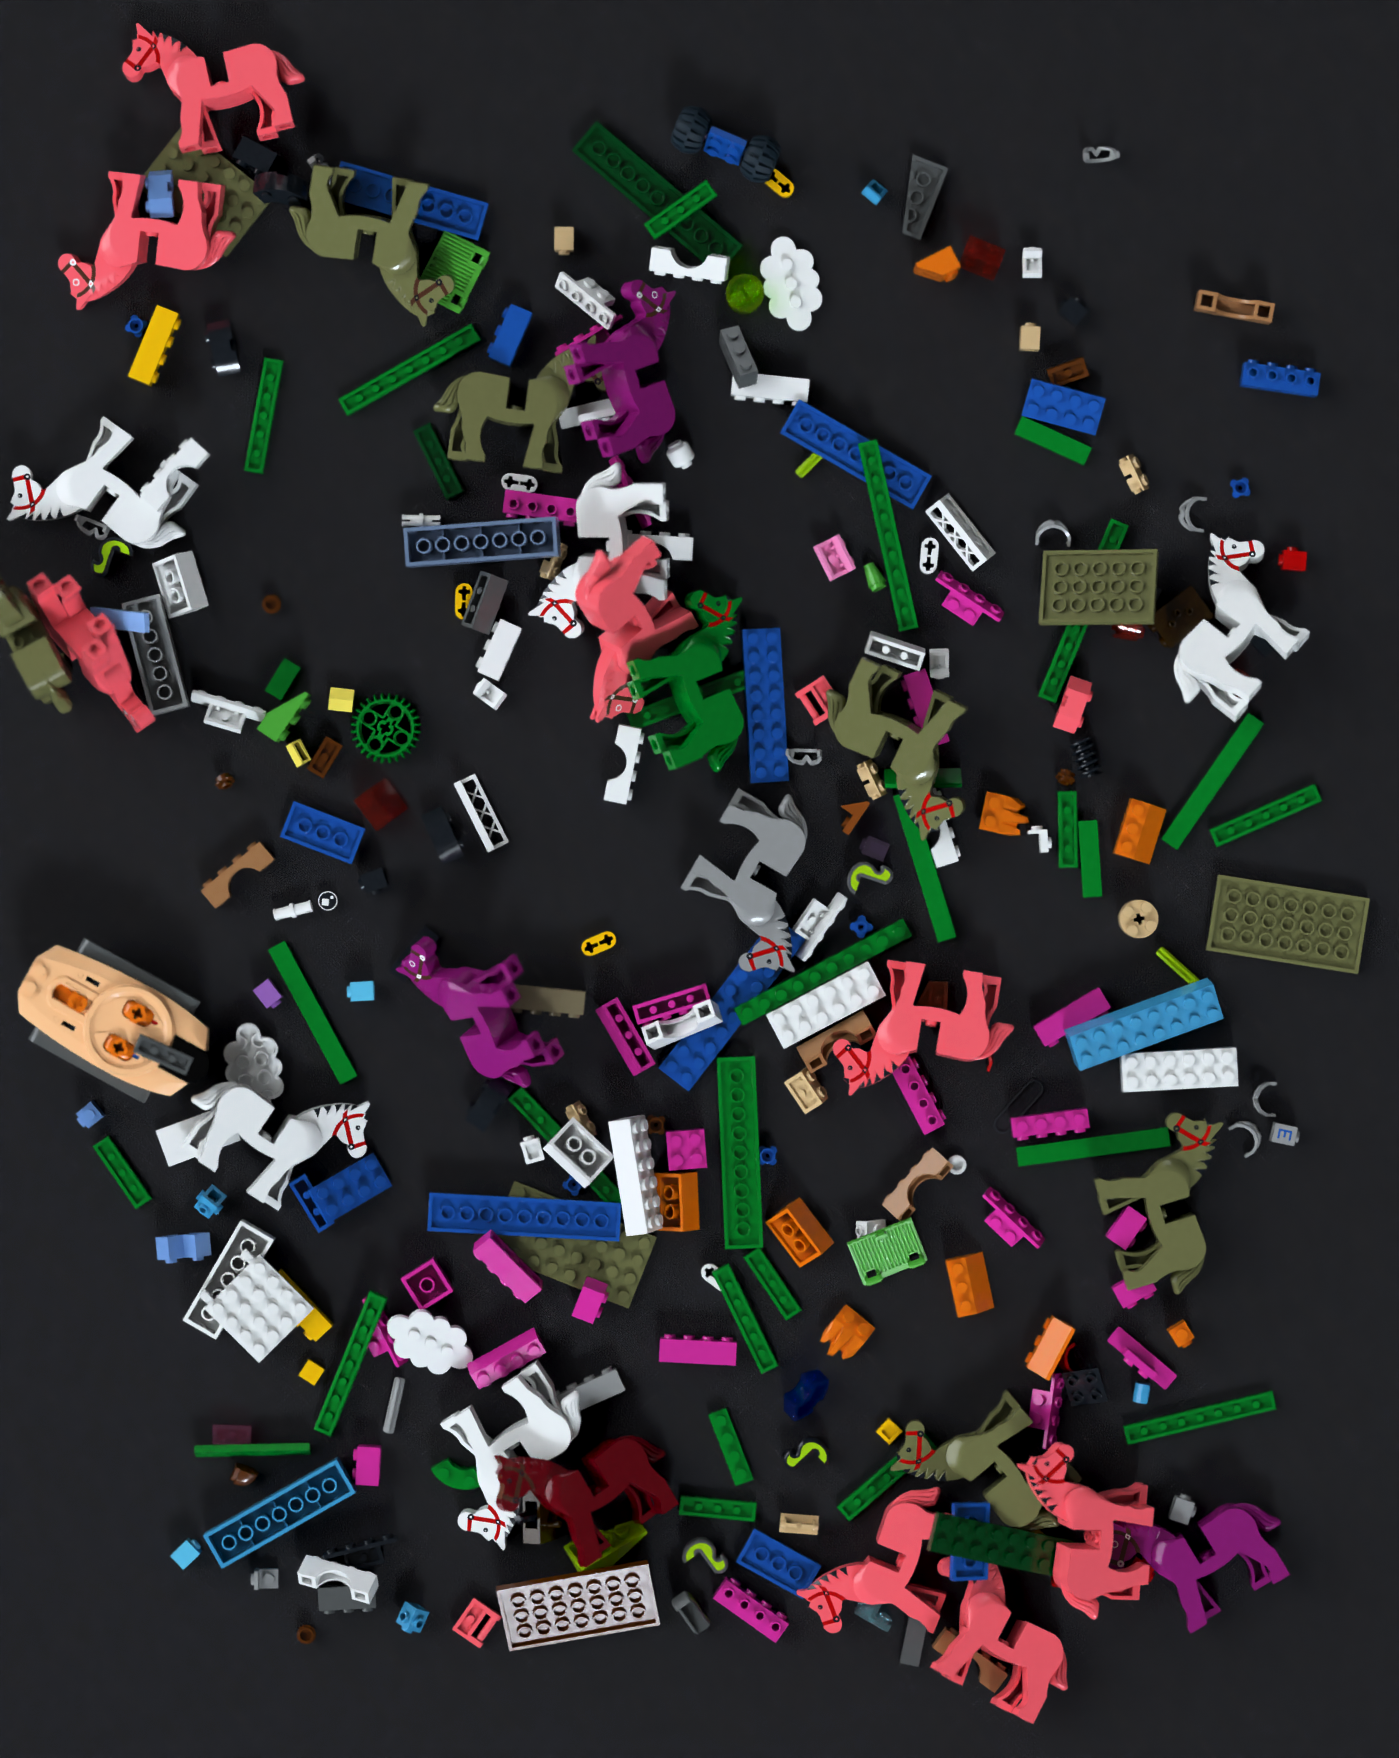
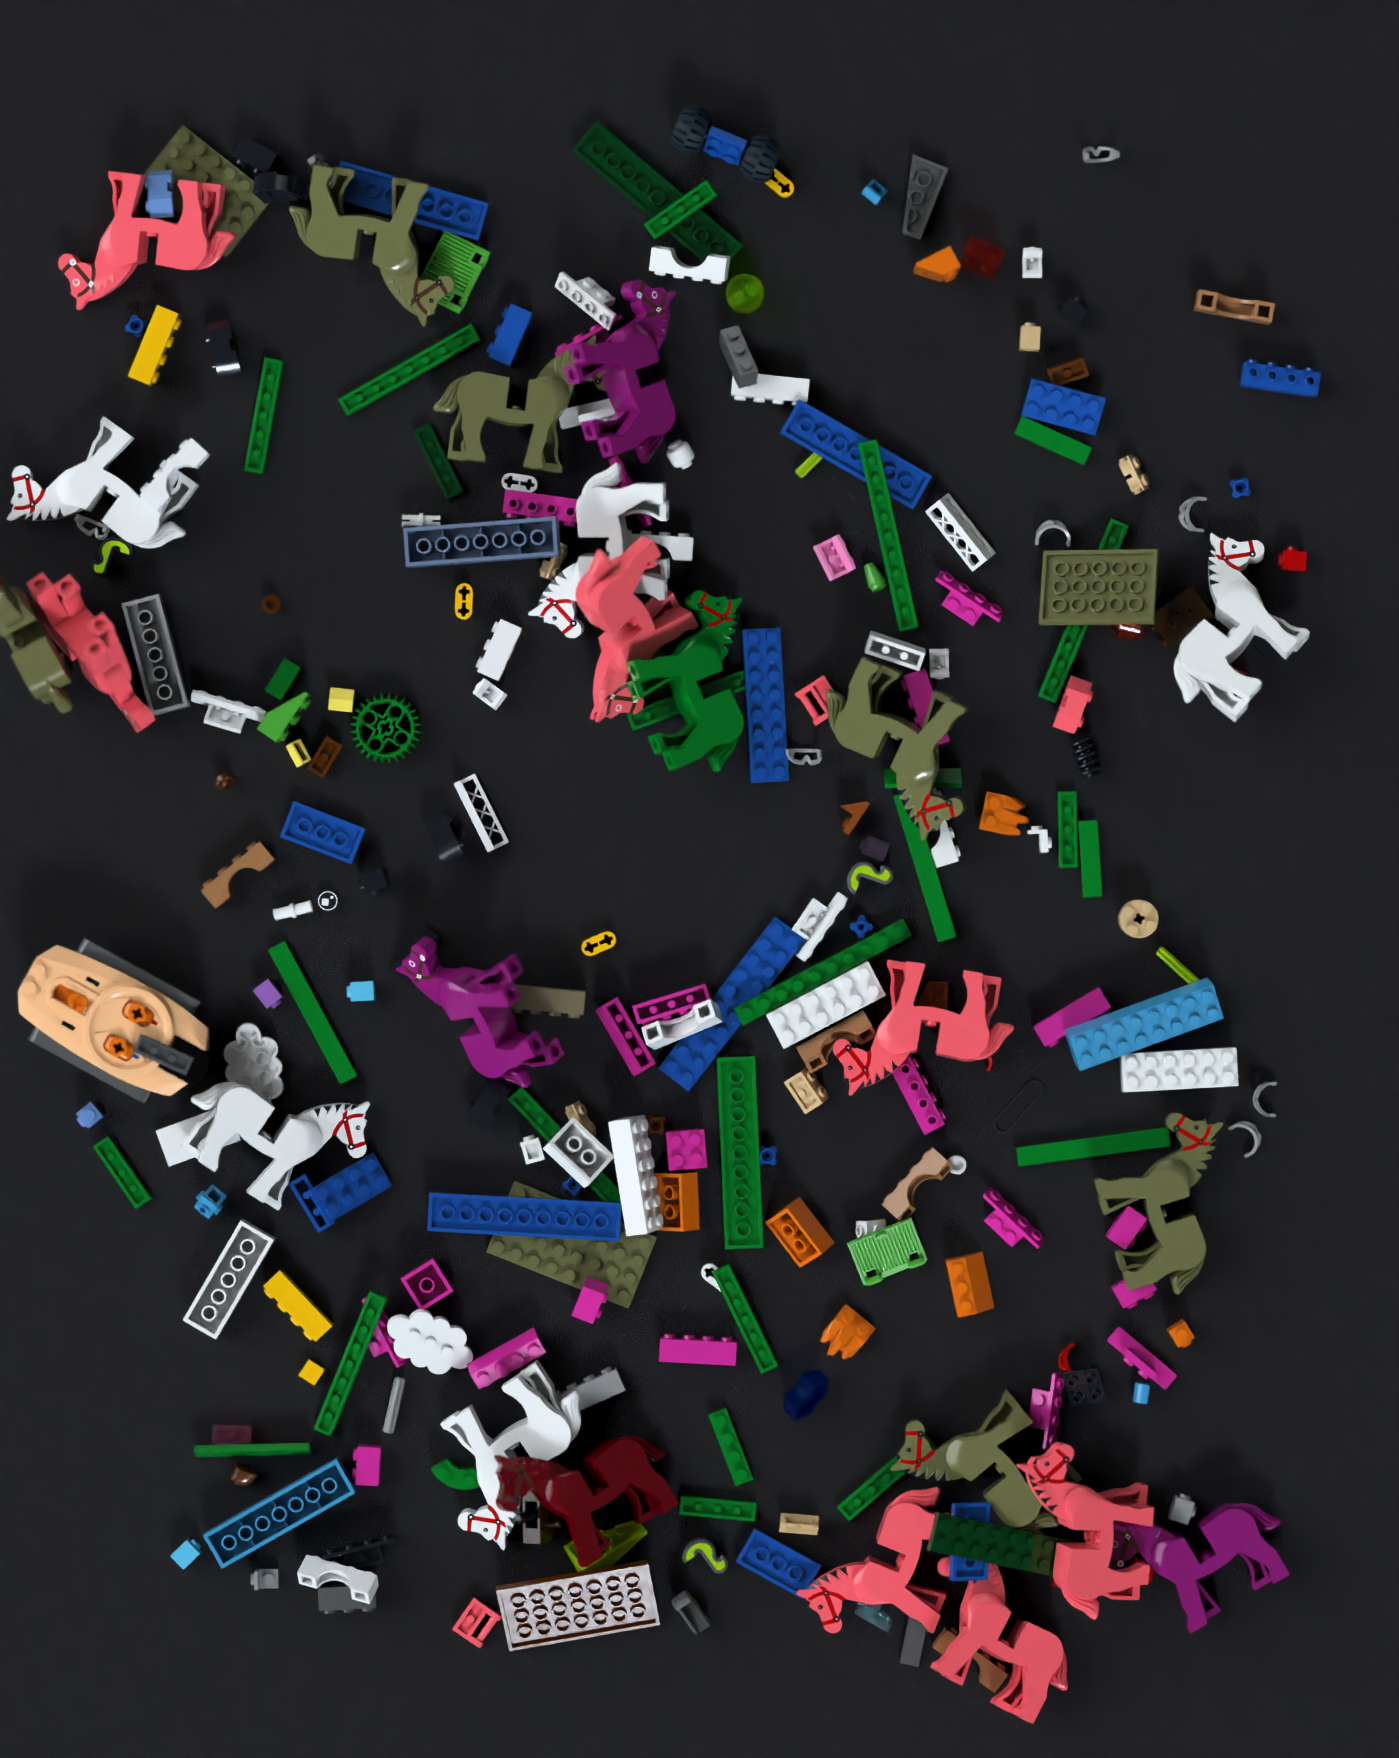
(125, 619): light blue tile -> none
(180, 584): white slope -> none
(189, 1245): medium blue brick -> none
(252, 74): coral animal -> none
(258, 1306): white plate -> none
(306, 1634): reddish brown plate -> none
(381, 804): clear red slope -> none
(412, 1617): dark azure brick -> none
(484, 602): dark grey brick -> none
(507, 1266): dark pink brick -> none
(564, 240): tan brick -> none
(618, 788): white arch -> none
(750, 1609): dark pink brick -> none
(772, 1283): green tile -> none
(779, 848): light grey animal -> none
(791, 283): white plate -> none
(804, 1450): animal -> none
(869, 771): tan hinge -> none
(889, 1431): yellow tile -> none
(924, 554): white beam -> none
(1049, 1122): dark pink brick -> none
(1049, 1347): orange slope -> none
(1065, 777): reddish brown plate -> none
(1139, 831): orange slope -> none
(1199, 1417): green tile -> none
(1212, 781): green tile -> none
(1265, 815): green tile -> none
(1284, 1134): light grey brick -> none
(1287, 924): olive plate -> none

